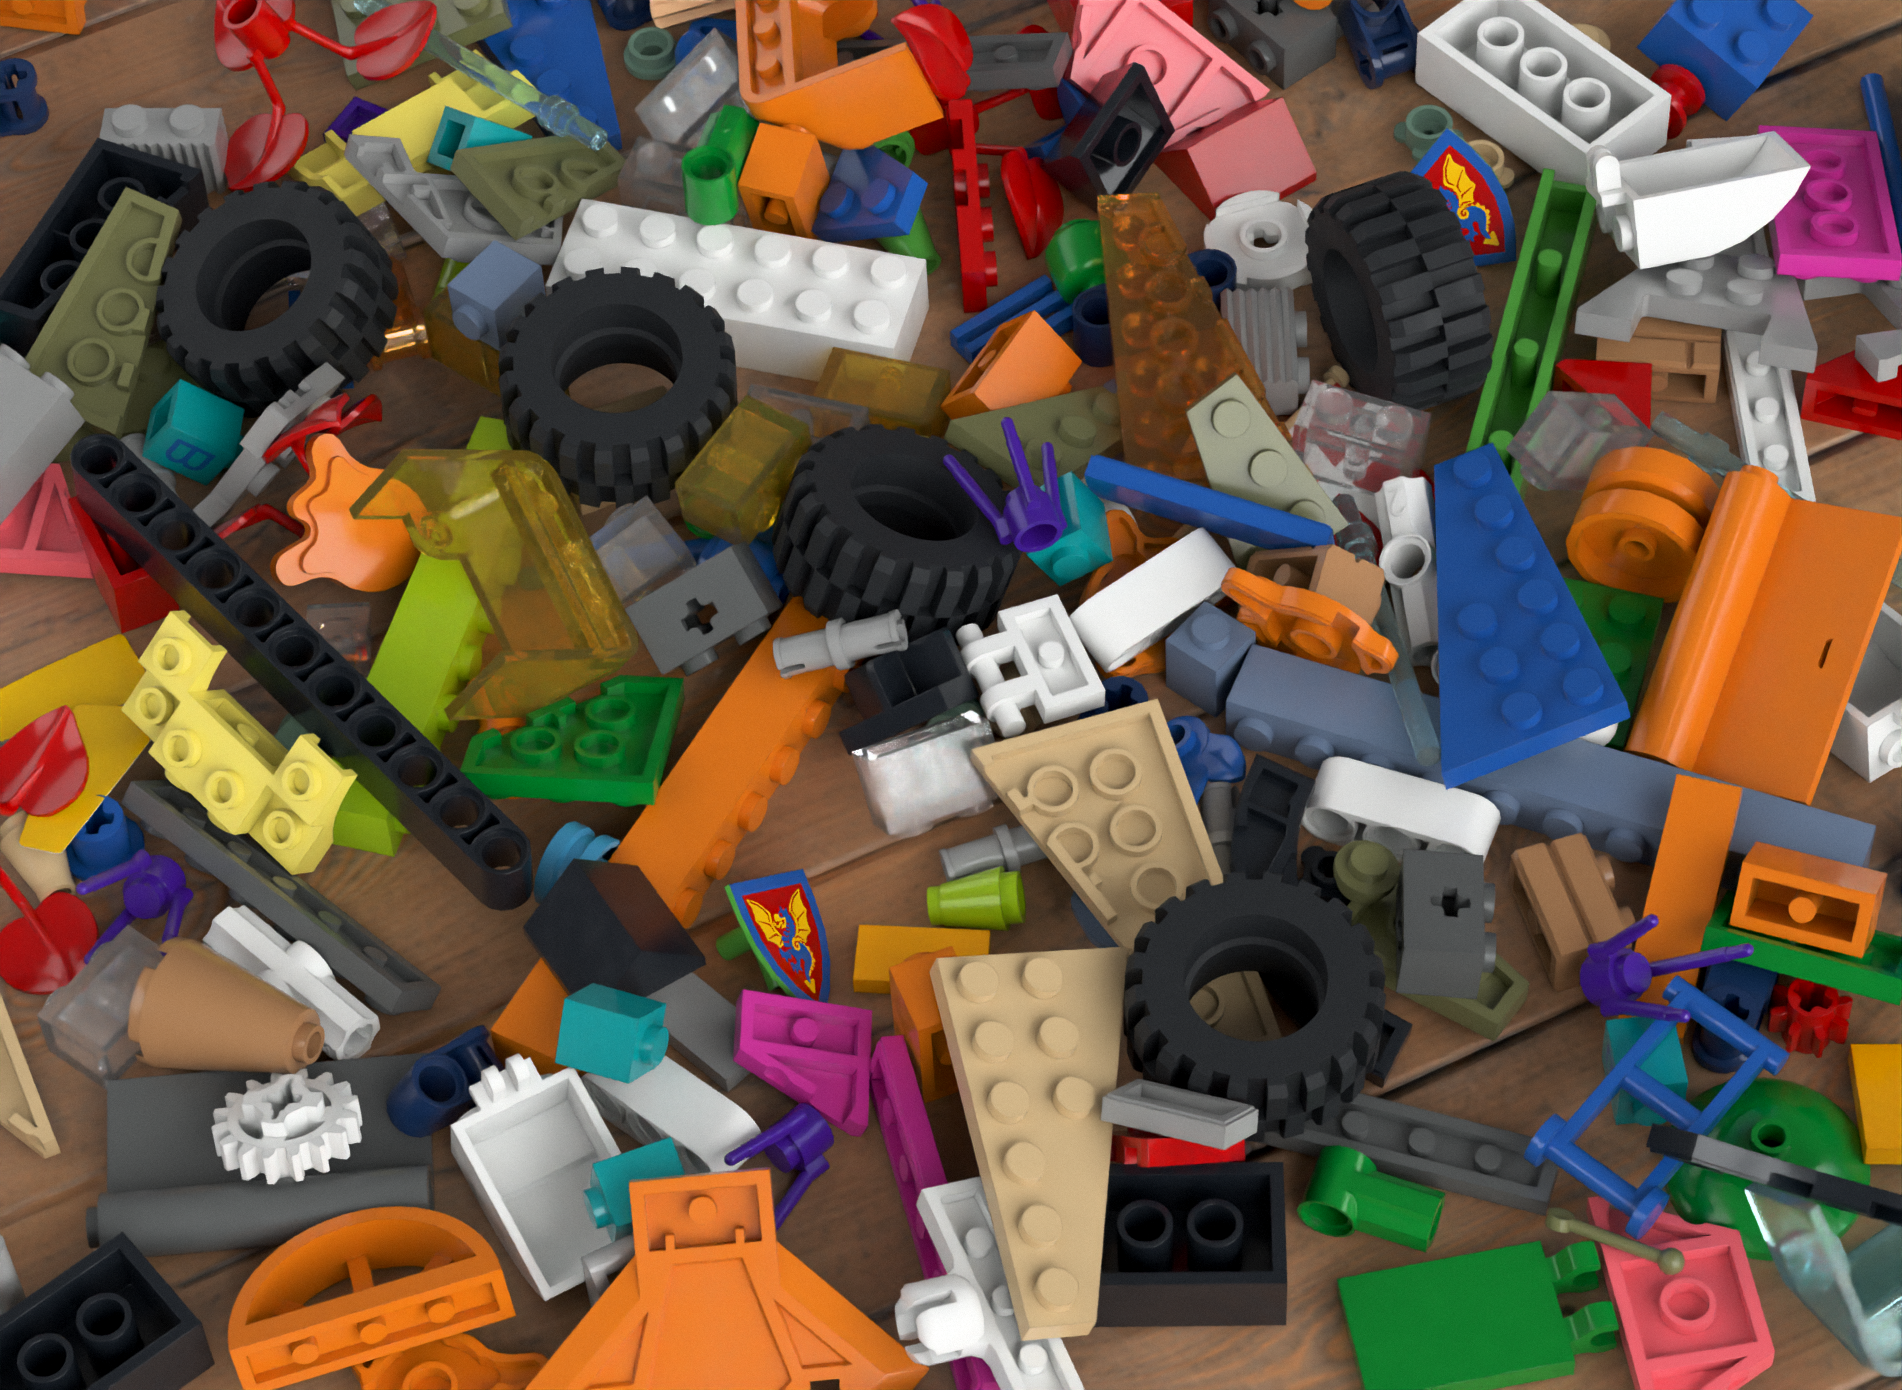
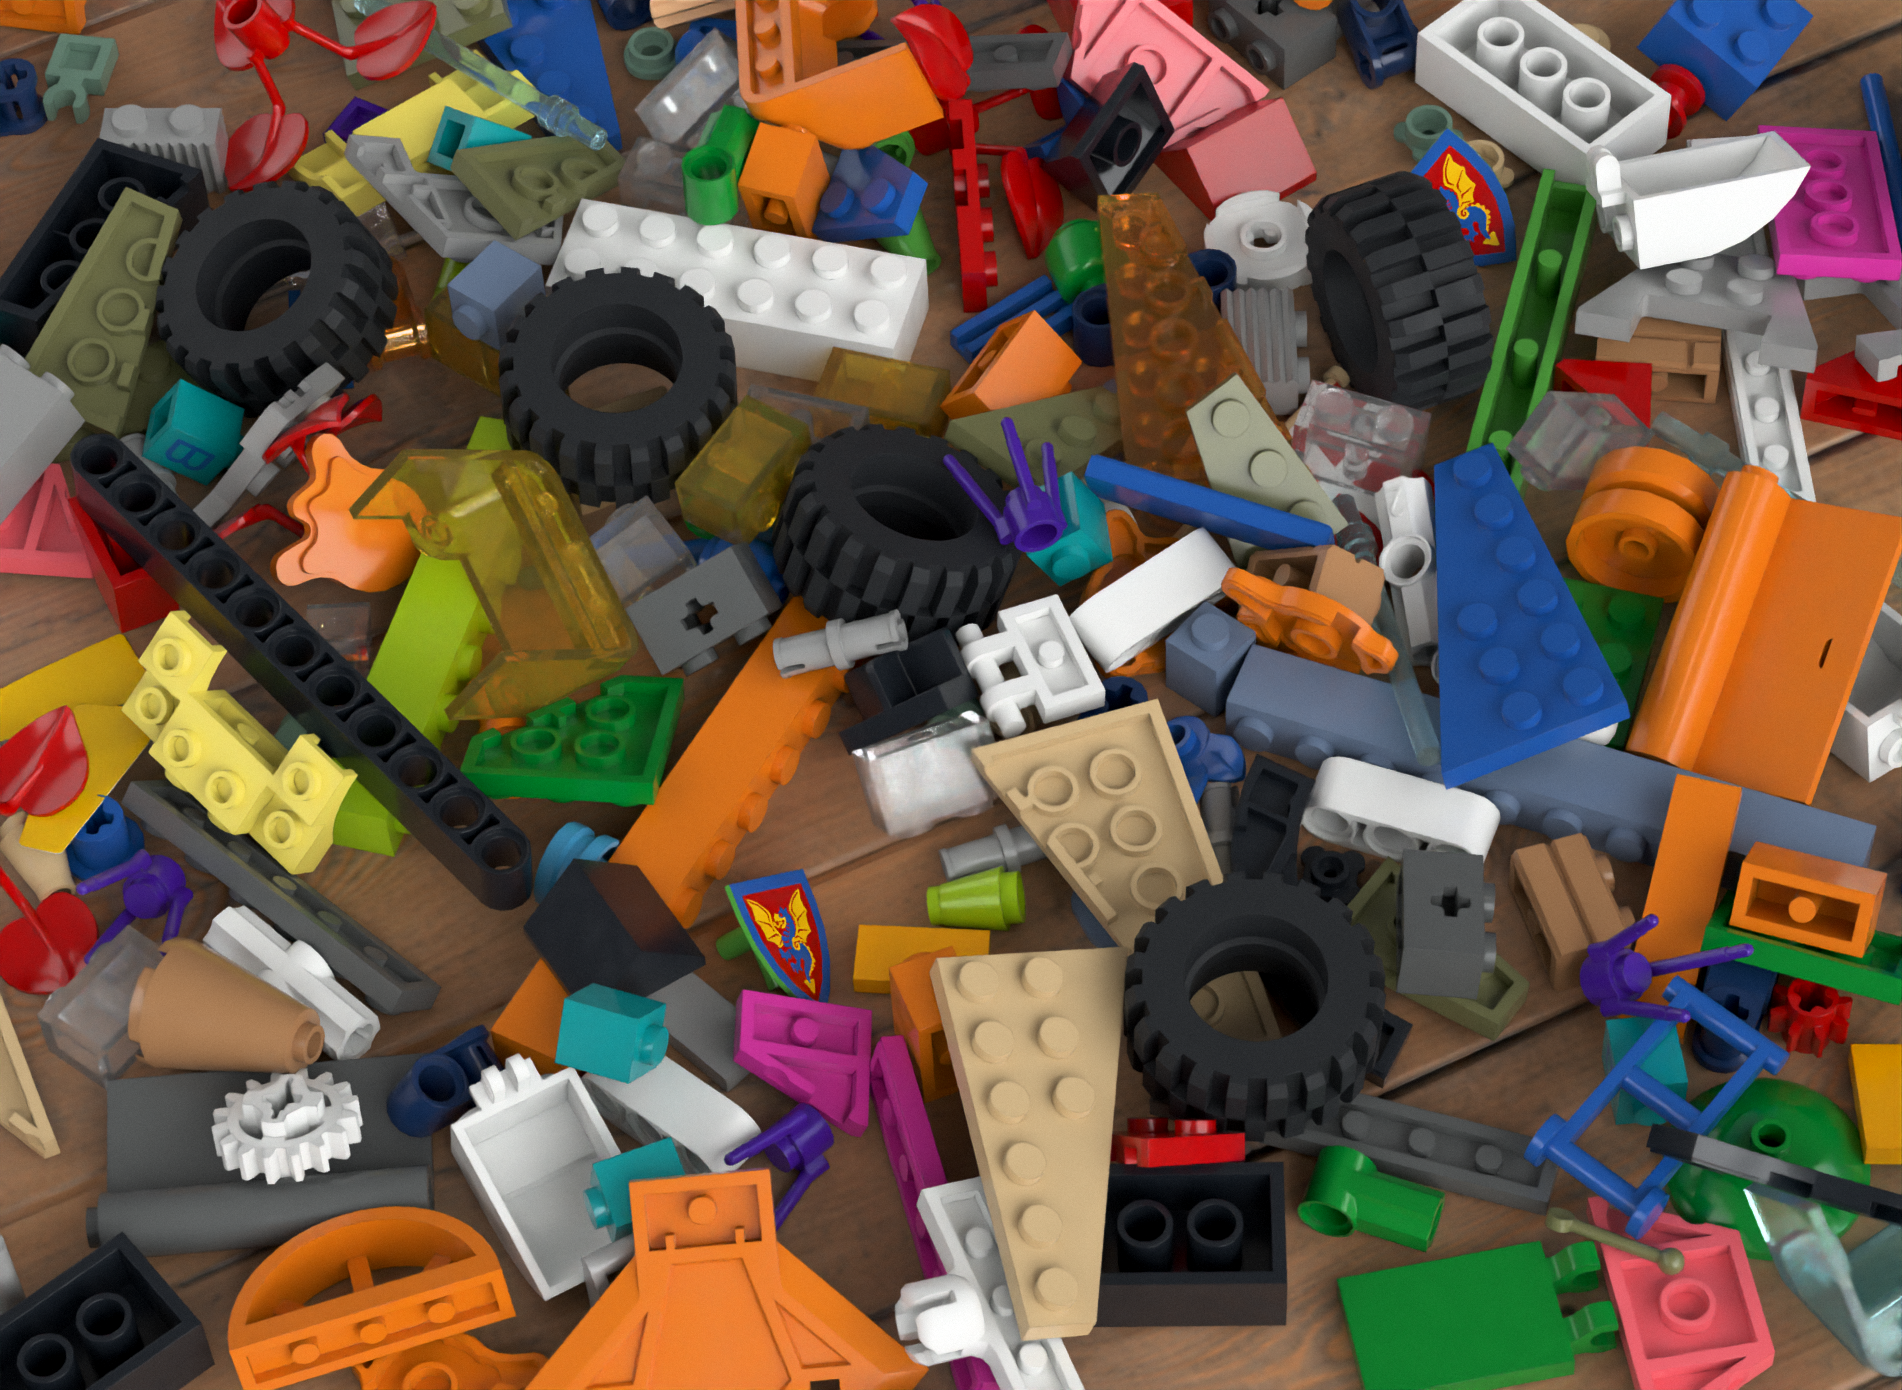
(76, 69): none -> sand green plate
(1180, 1114): light grey tile -> none
(1365, 871): olive plate -> none

